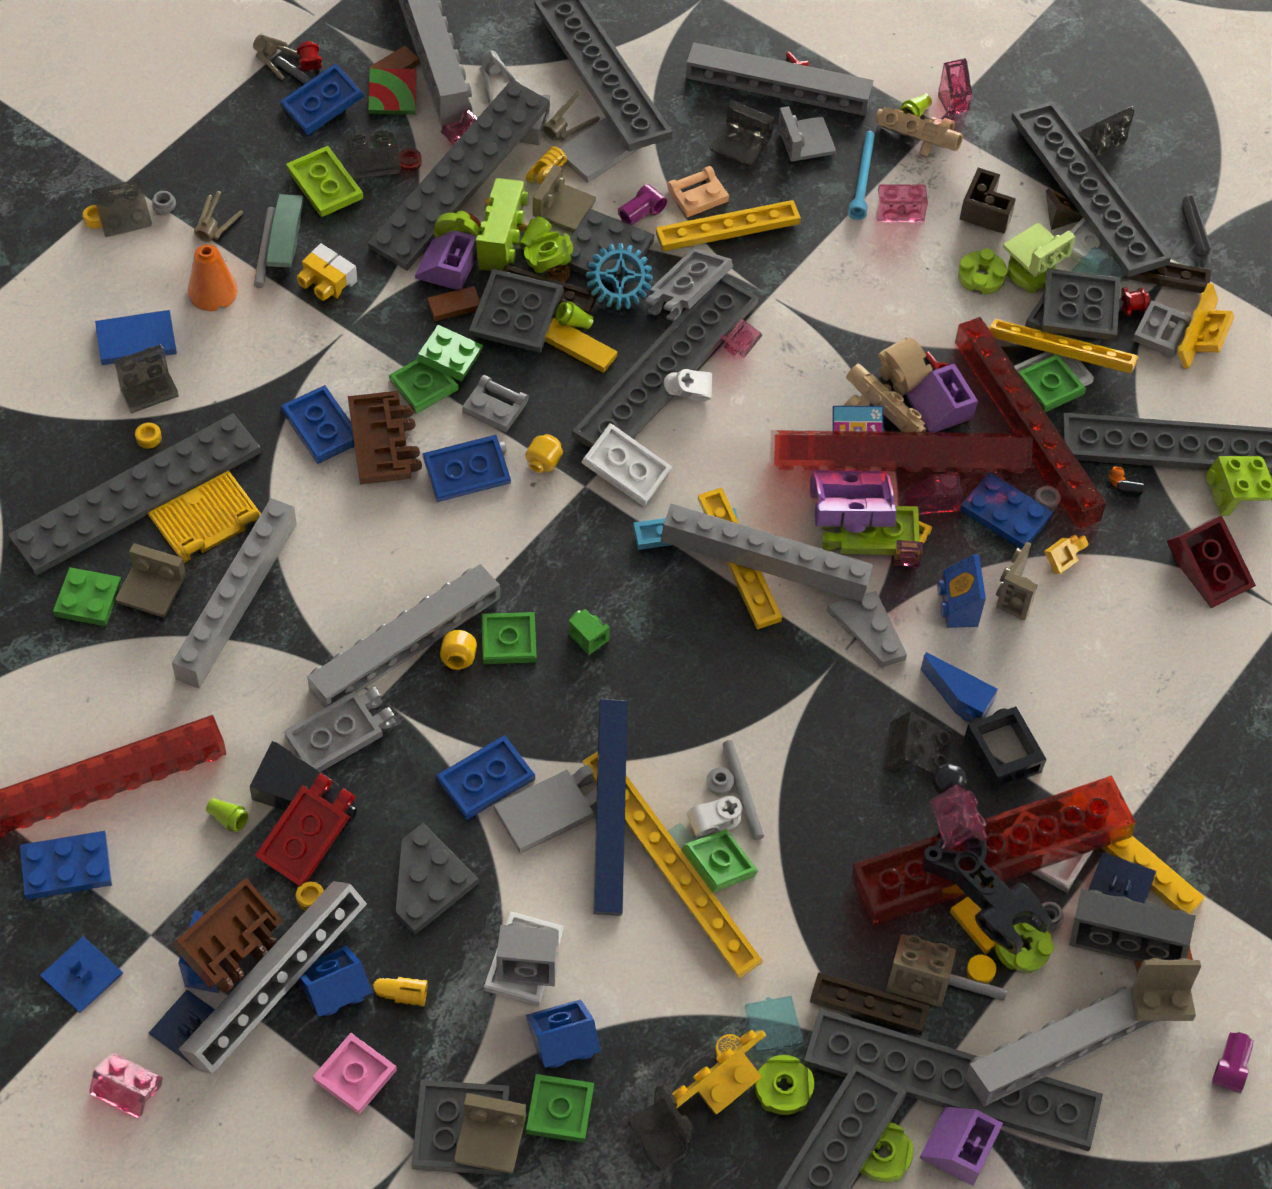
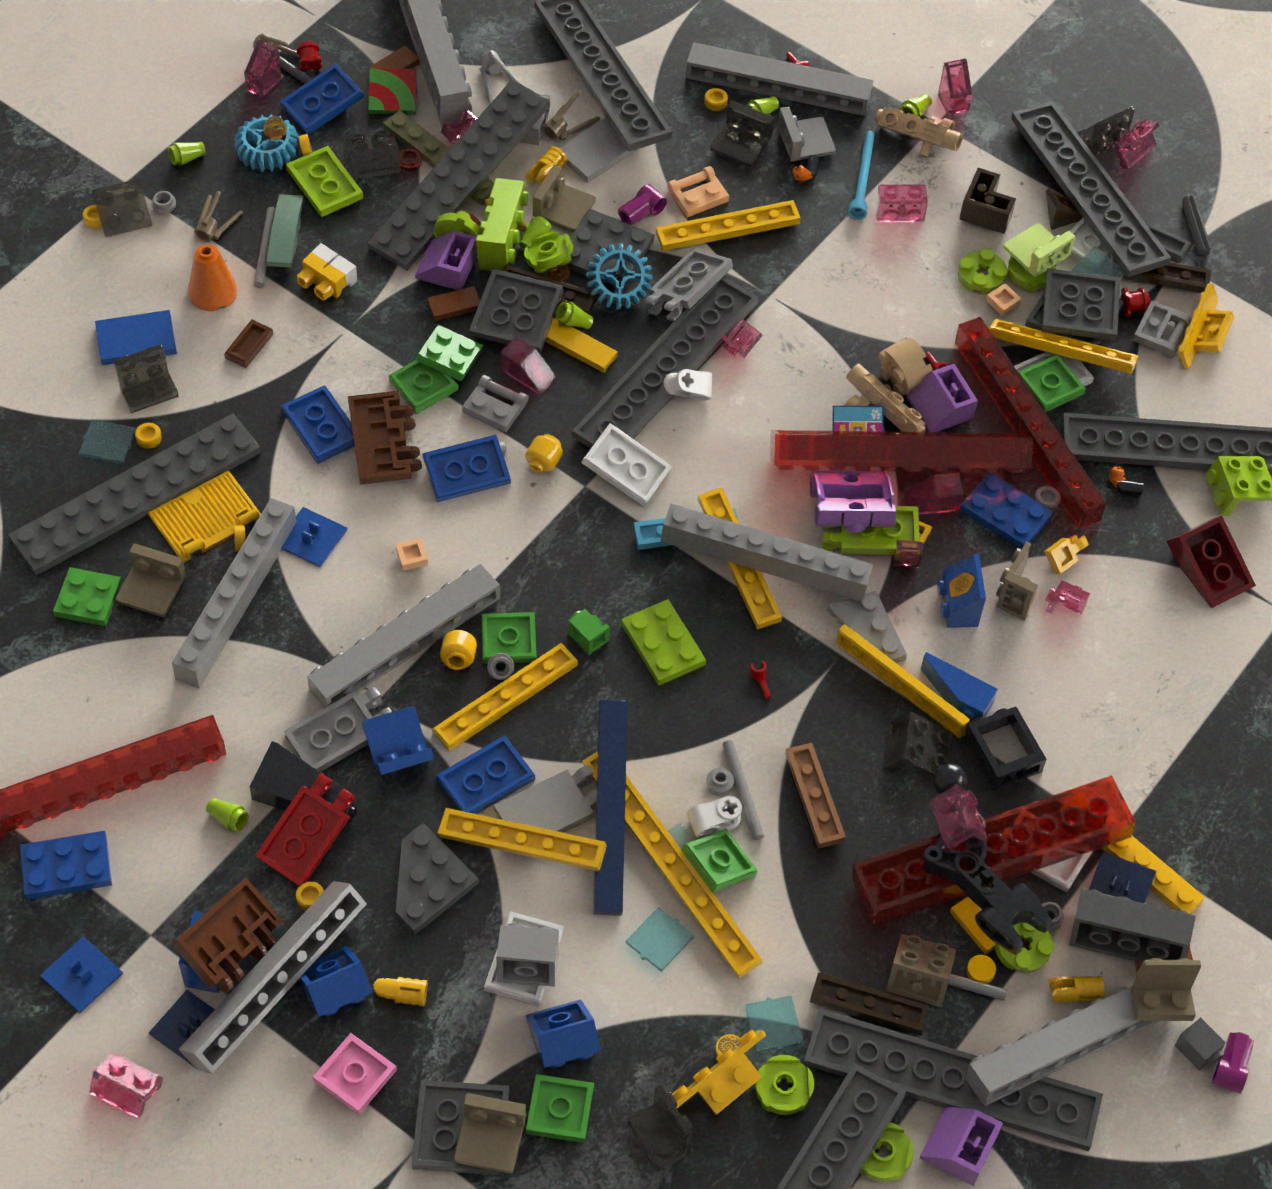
(107, 441): none -> clear light blue piece
(185, 152): none -> lime cone
(239, 536): none -> yellow tile
(248, 343): none -> reddish brown tile
(263, 70): none -> clear pink slope
(267, 152): none -> medium azure gear
(275, 127): none -> clear orange plate
(305, 144): none -> yellow tile
(313, 537): none -> blue piece
(396, 740): none -> blue bracket
(411, 554): none -> light nougat plate
(431, 149): none -> olive plate
(500, 674): none -> light grey plate
(504, 697): none -> yellow tile
(522, 839): none -> yellow plate
(526, 366): none -> clear pink slope
(659, 939): none -> clear light blue piece
(663, 642): none -> lime plate
(716, 99): none -> yellow tile
(760, 675): none -> red hand
(764, 105): none -> lime cone
(809, 172): none -> arm
(815, 795): none -> medium nougat plate
(902, 681): none -> yellow tile
(1003, 299): none -> light nougat plate
(1069, 596): none -> clear pink bracket
(1077, 989): none -> yellow hinge
(1135, 143): none -> clear pink bracket
(1172, 244): none -> dark grey tile
(1200, 1044): none -> dark grey brick

